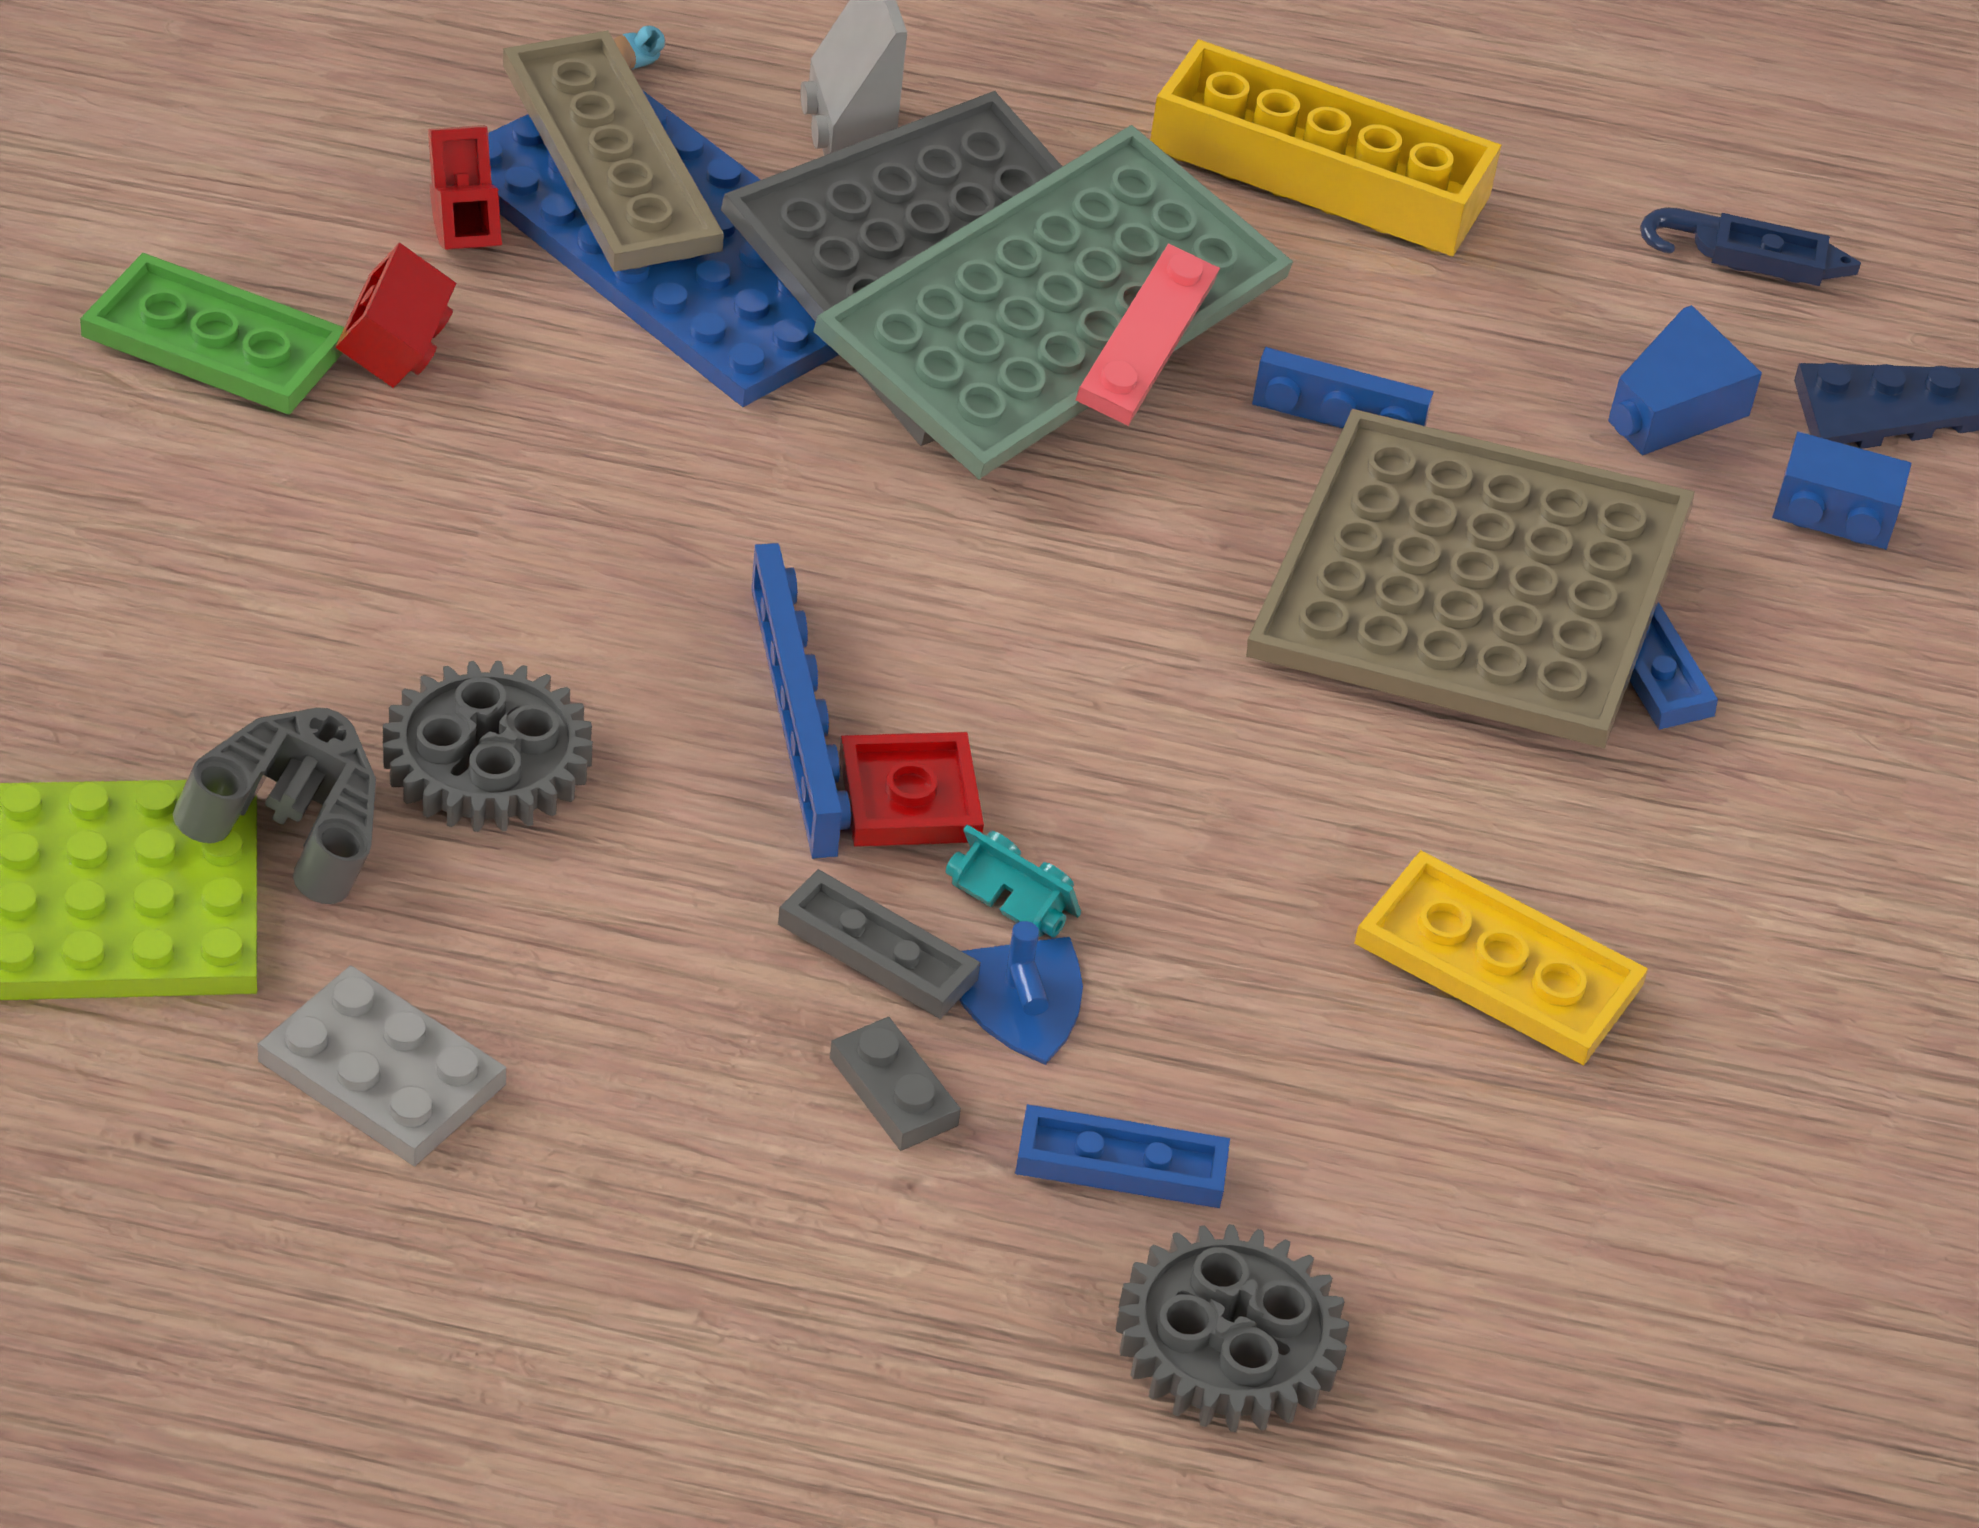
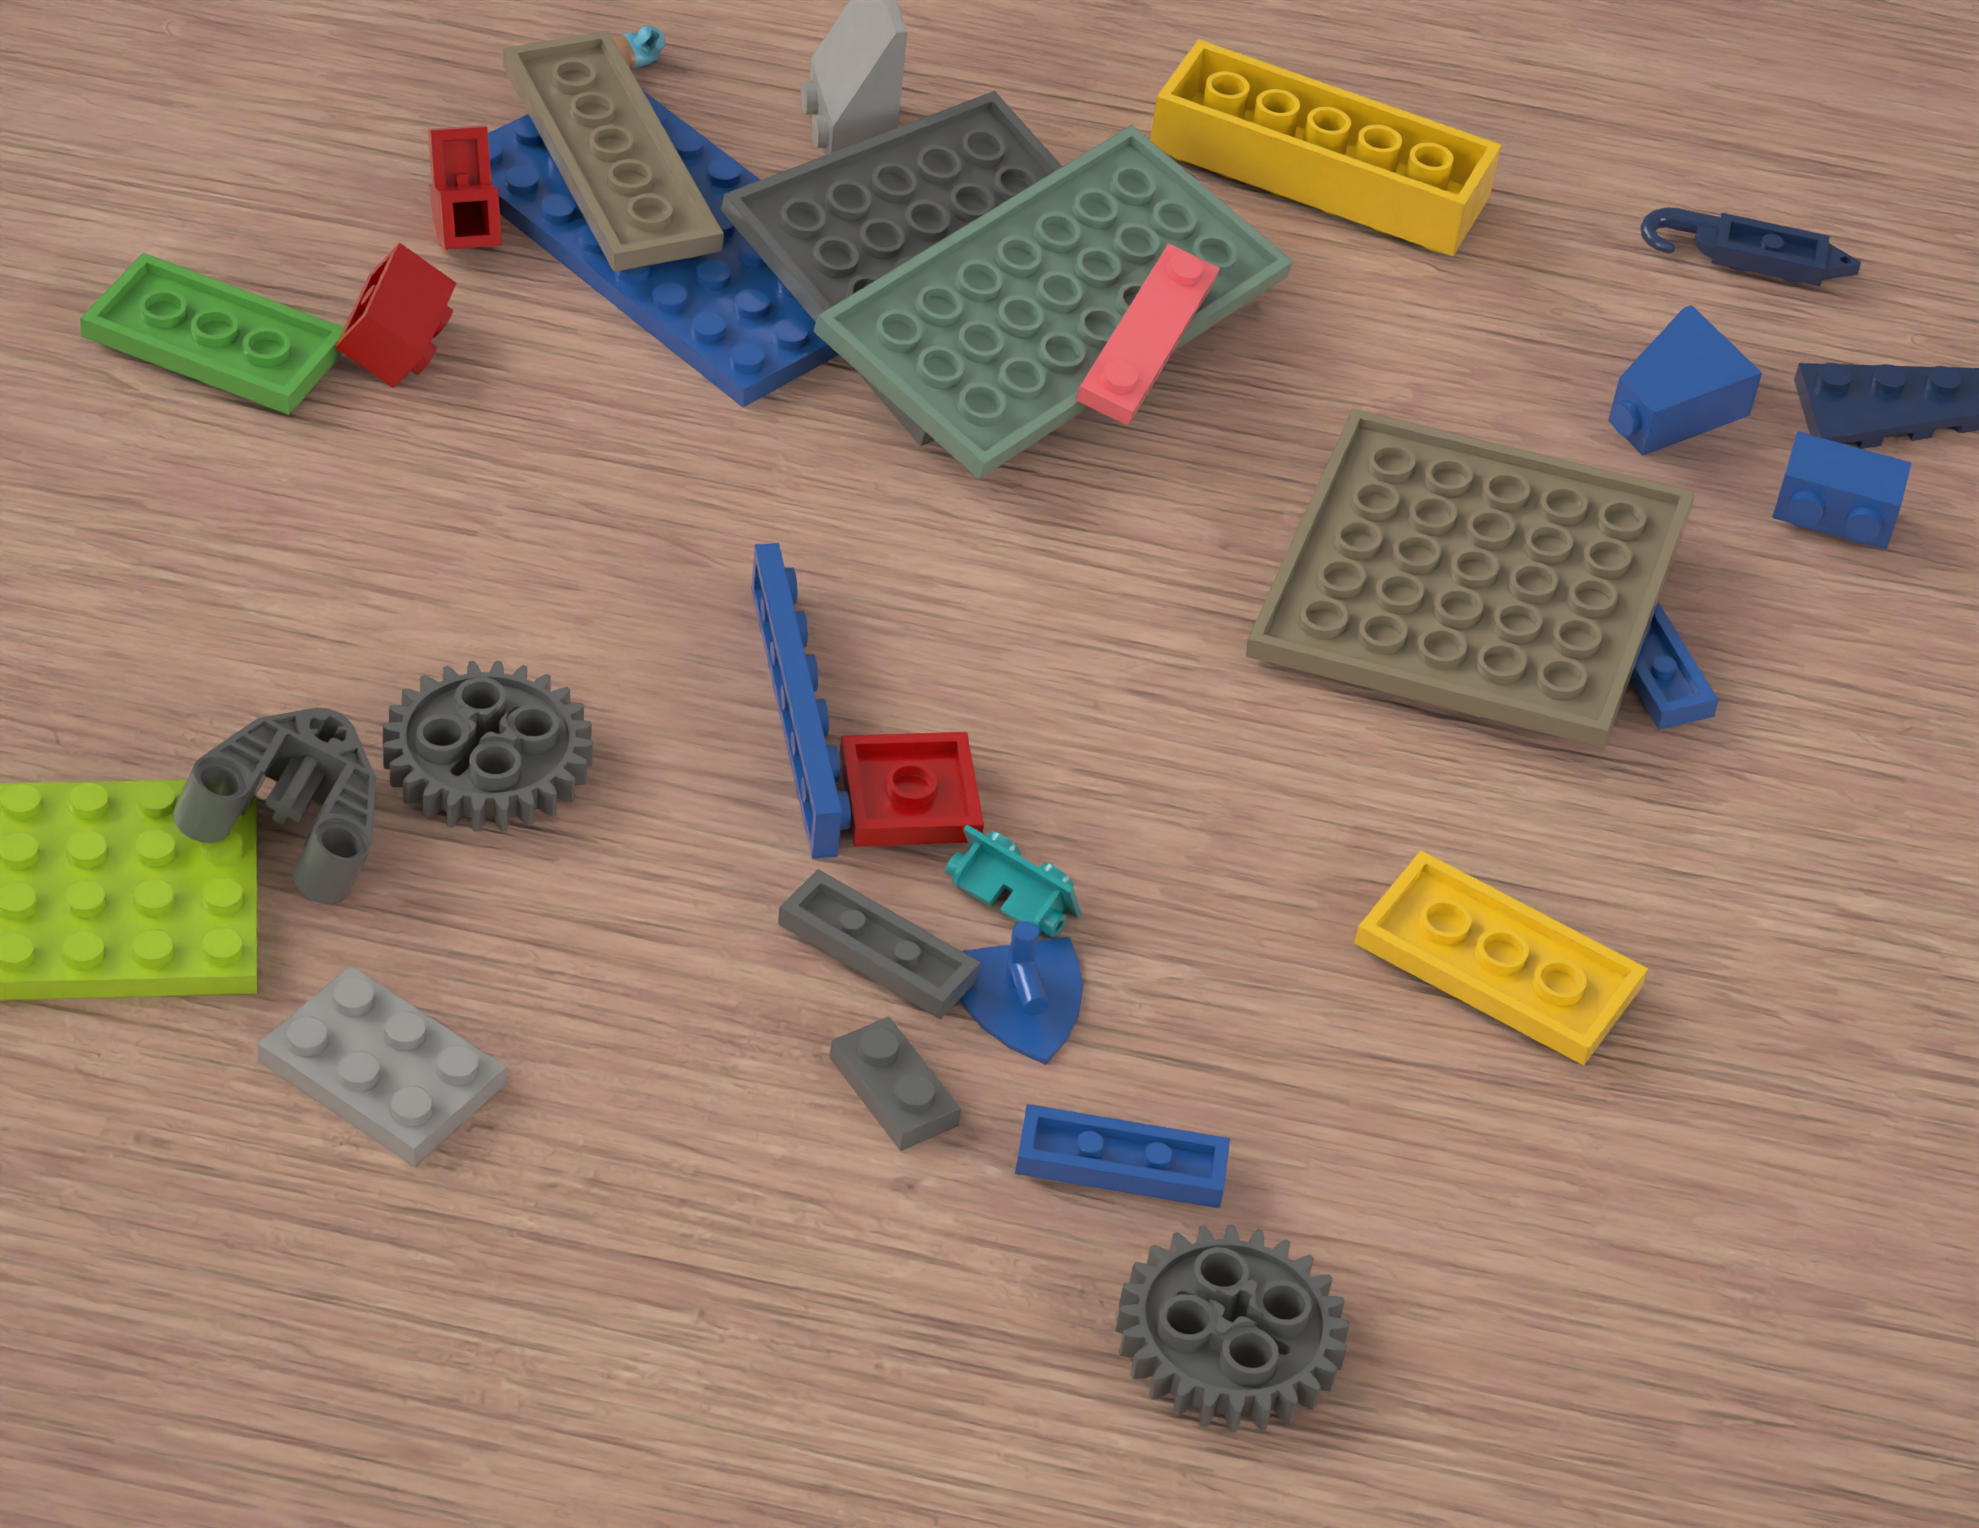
(1331, 391): blue plate -> none

